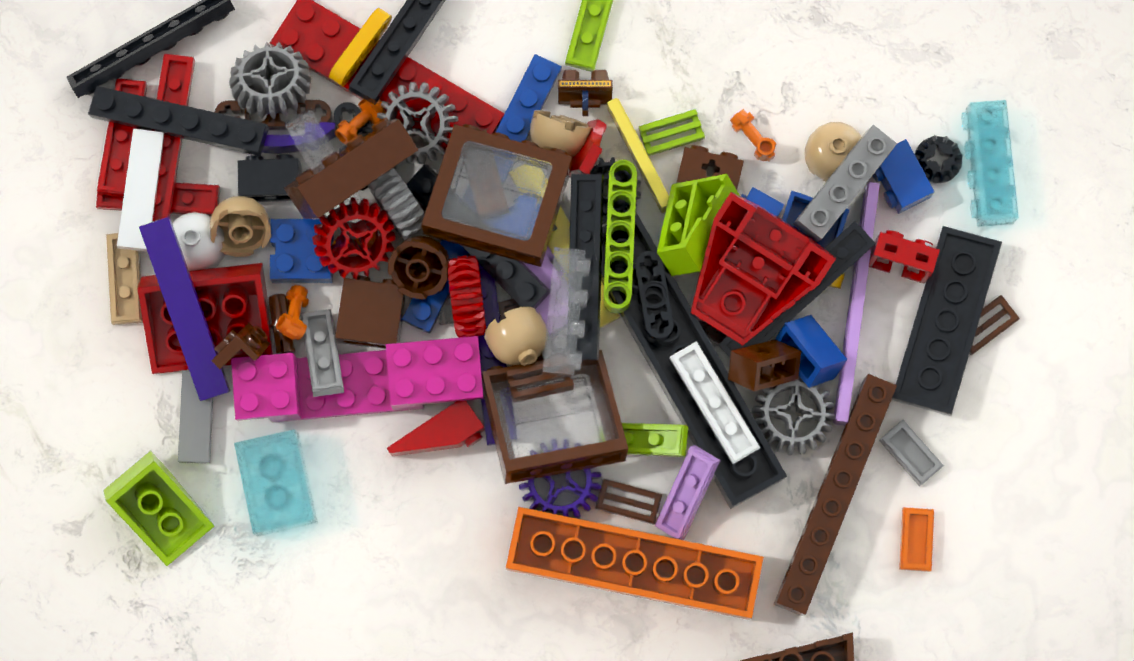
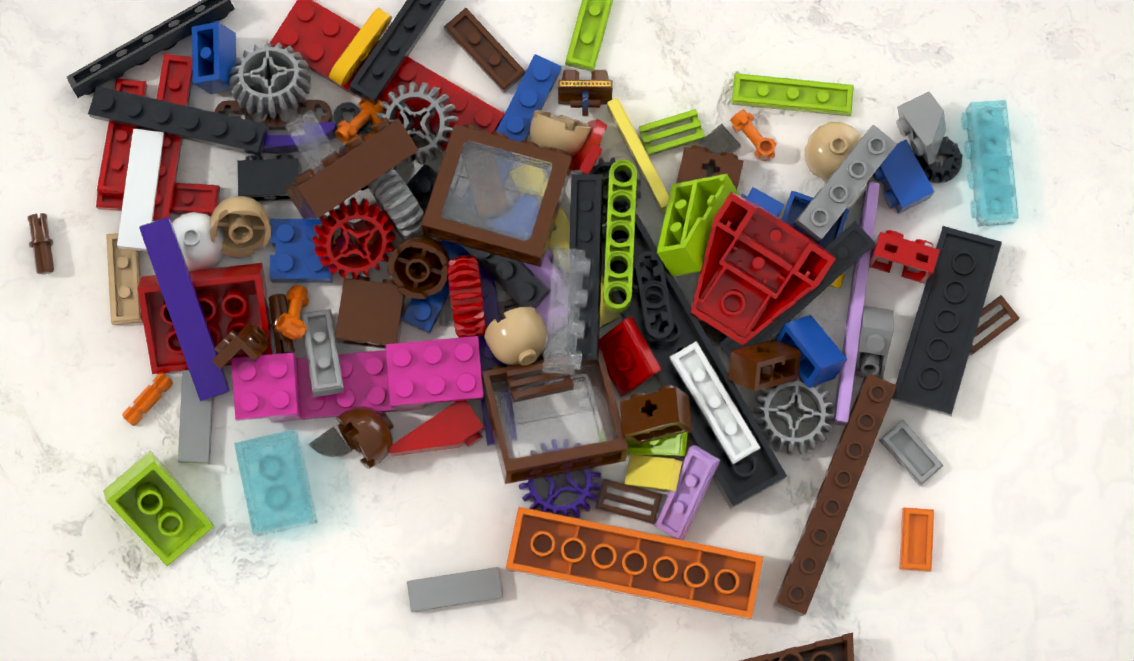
(41, 243): none -> reddish brown axle
(147, 399): none -> orange axle
(213, 57): none -> blue brick
(330, 444): none -> clear smoke tile
(366, 433): none -> reddish brown cylinder
(454, 589): none -> light grey tile
(484, 50): none -> reddish brown tile
(627, 357): none -> red tile
(653, 472): none -> light yellow tile
(655, 415): none -> reddish brown brick
(720, 141): none -> clear smoke tile
(792, 94): none -> lime tile
(874, 341): none -> light grey slope
(924, 124): none -> light grey slope

